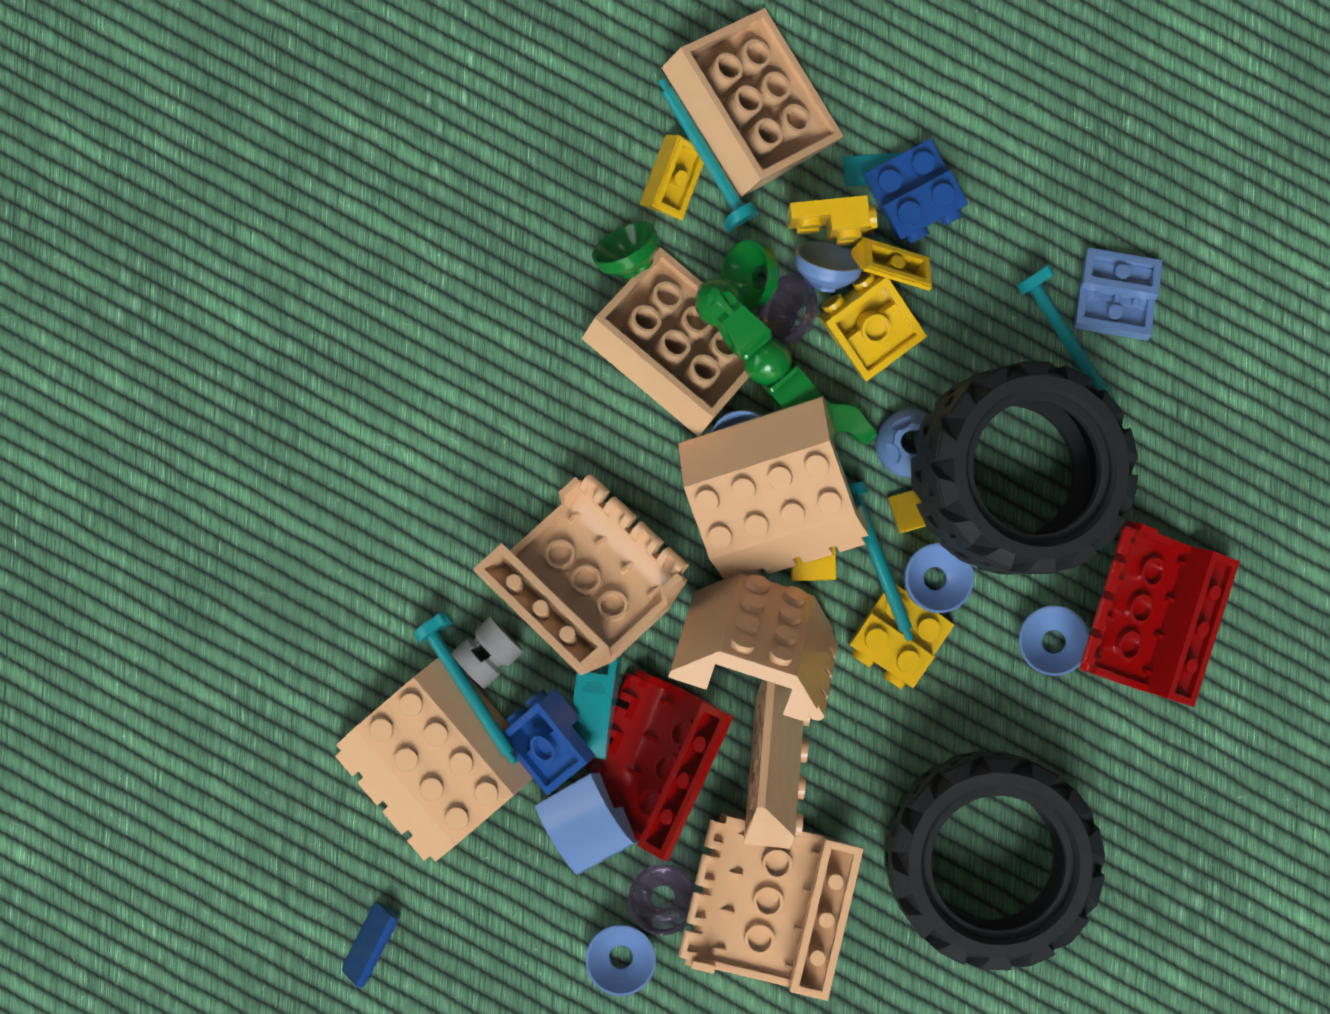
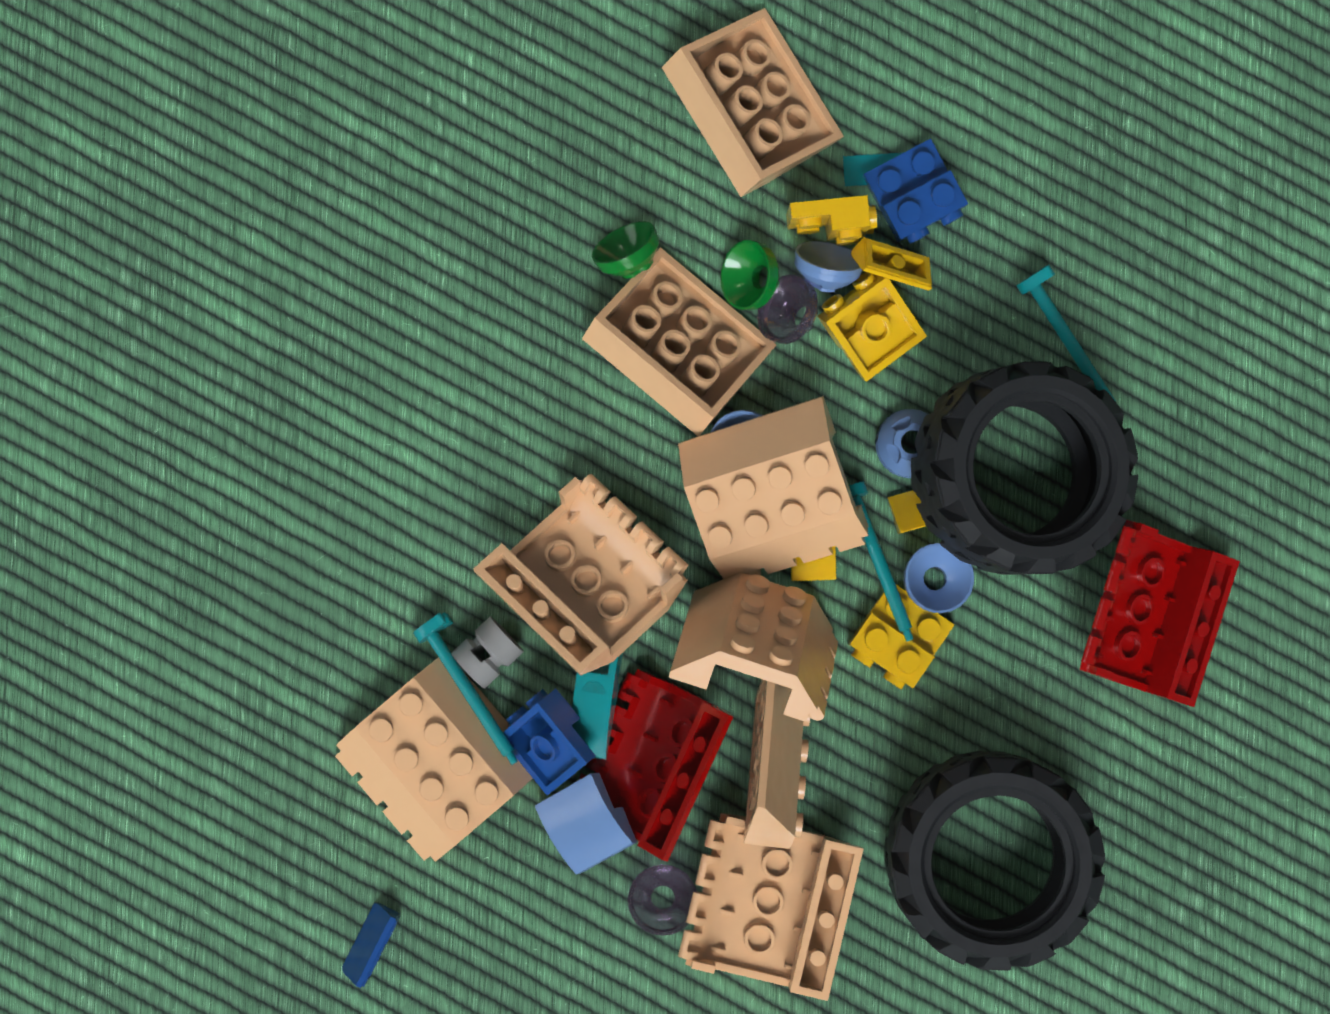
(615, 979): medium blue piece -> none
(673, 177): yellow slope -> none
(741, 212): teal piece -> none
(768, 358): green piece -> none
(1053, 619): medium blue piece -> none
(1117, 294): medium blue slope -> none

